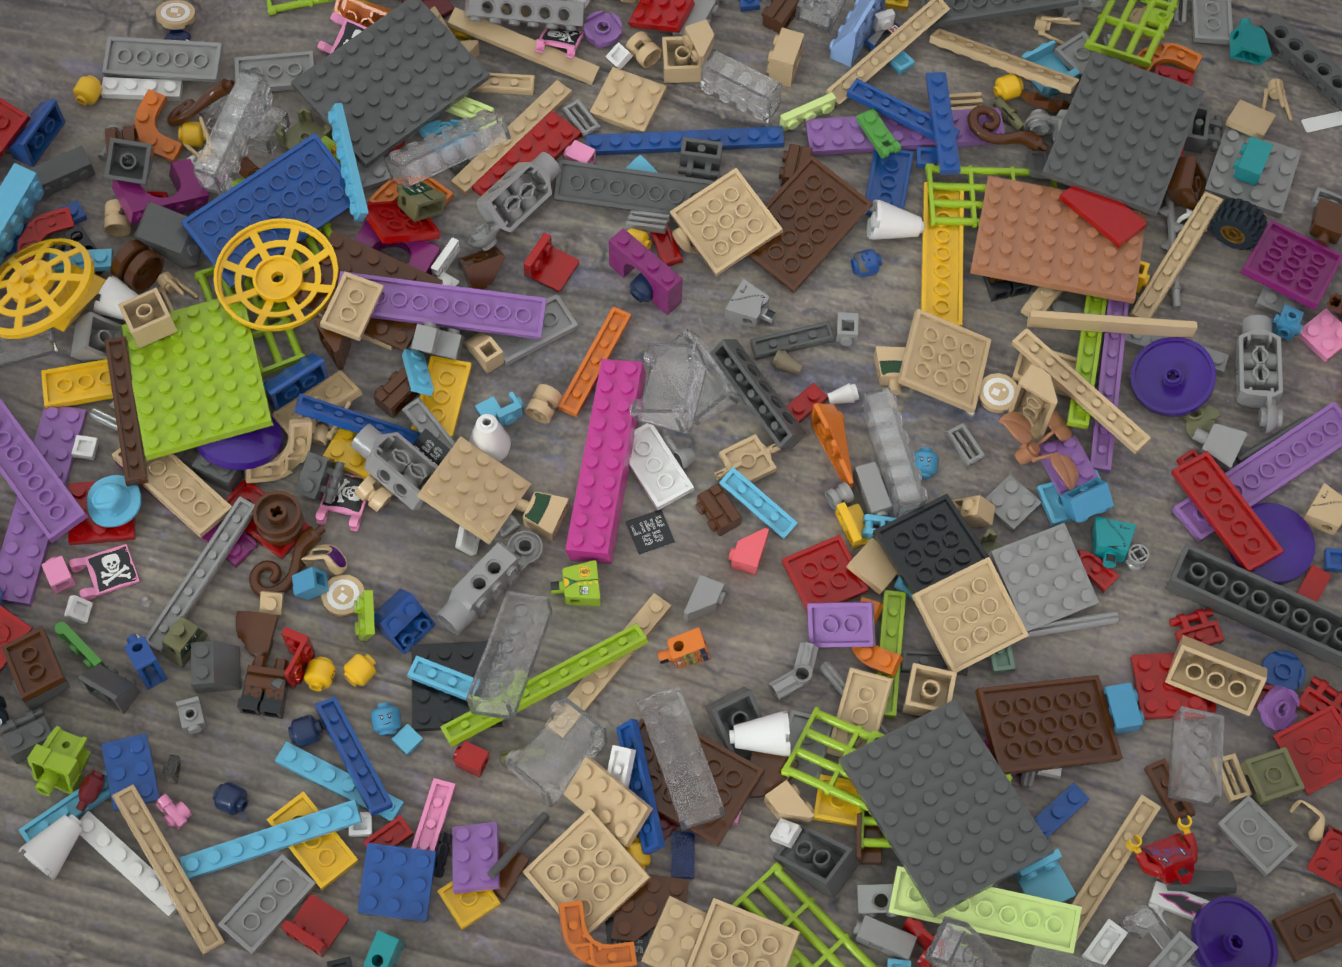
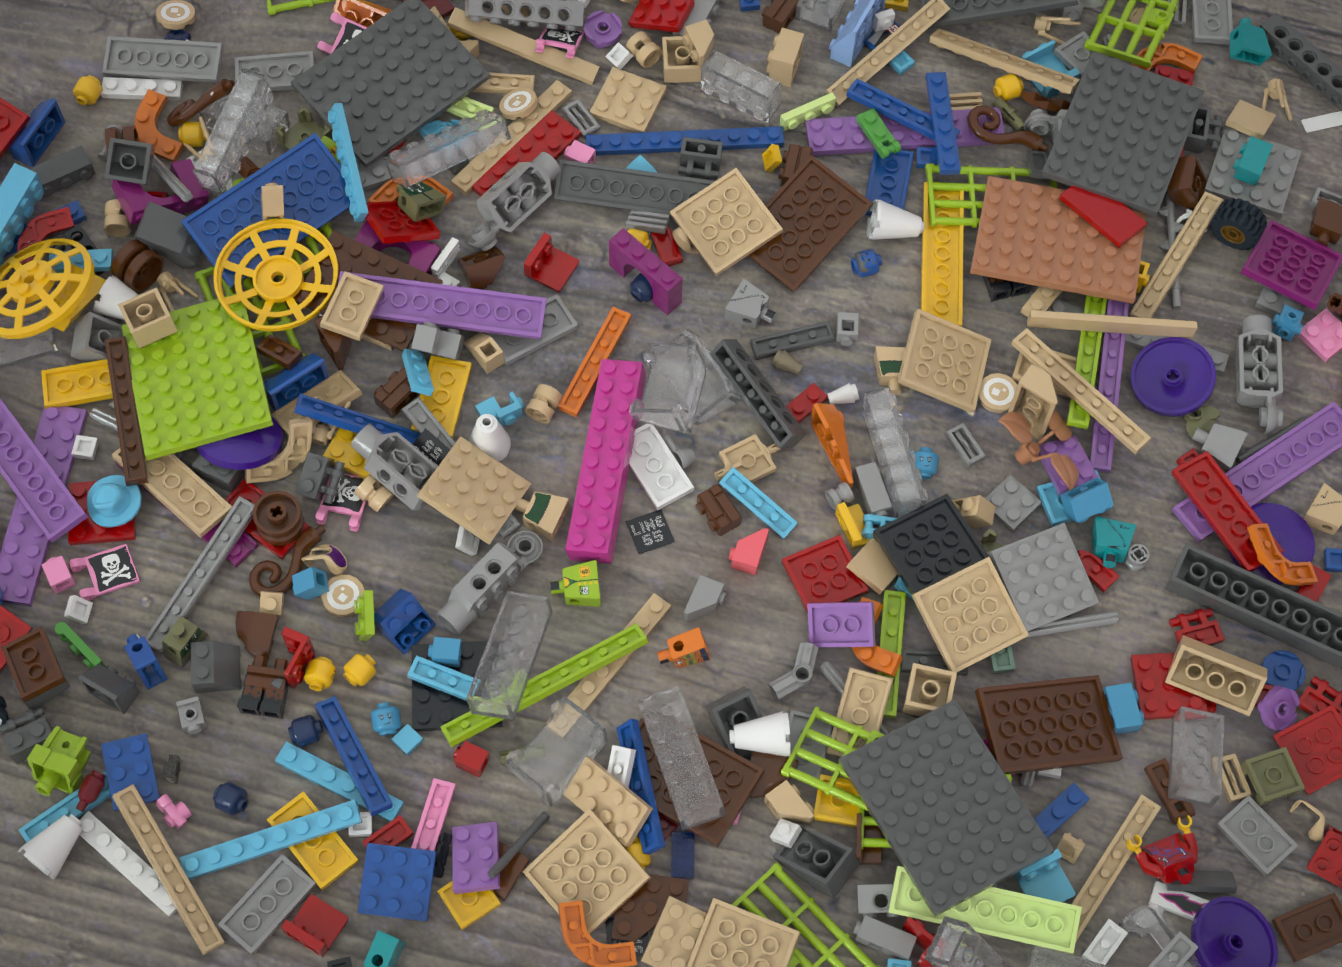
(171, 180): none -> light grey axle
(272, 201): none -> tan slope
(279, 351): none -> reddish brown plate
(446, 651): none -> dark azure brick
(518, 103): none -> tan tile
(772, 158): none -> yellow plate
(1070, 847): none -> tan tile
(1268, 555): none -> orange plate

